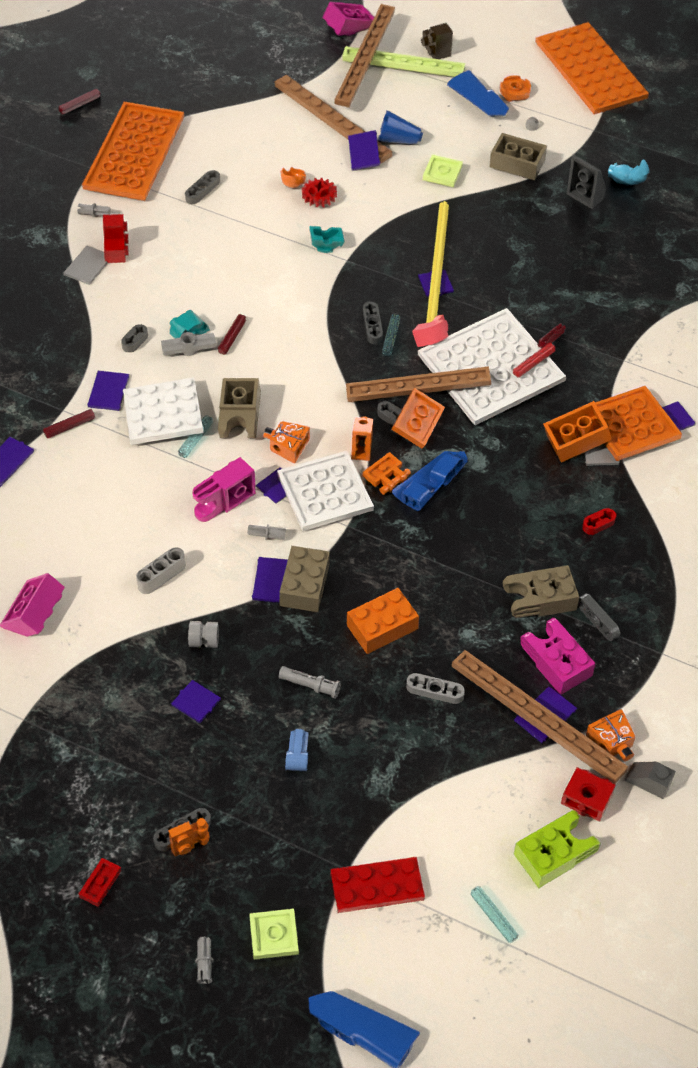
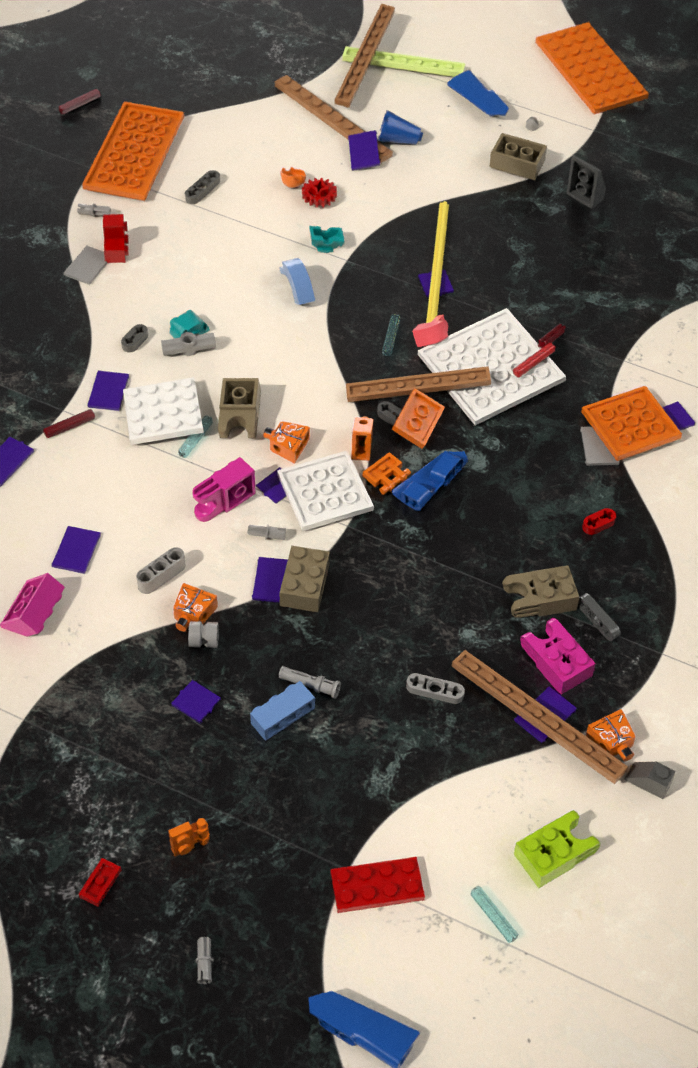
(76, 549): none -> dark purple piece
(163, 832): dark grey beam -> none
(193, 605): none -> orange torso
(232, 334): dark red axle -> none
(274, 934): yellowish green plate -> none
(282, 710): none -> medium blue brick
(297, 755): medium blue piece -> none
(299, 280): none -> medium blue arch
(347, 18): dark pink slope -> none
(371, 328): dark grey beam -> none
(382, 620): orange brick -> none
(438, 41): dark brown brick -> none
(442, 170): yellowish green plate -> none
(521, 90): orange plate -> none
(577, 431): orange brick -> none
(583, 783): red brick -> none
(627, 175): medium azure animal -> none

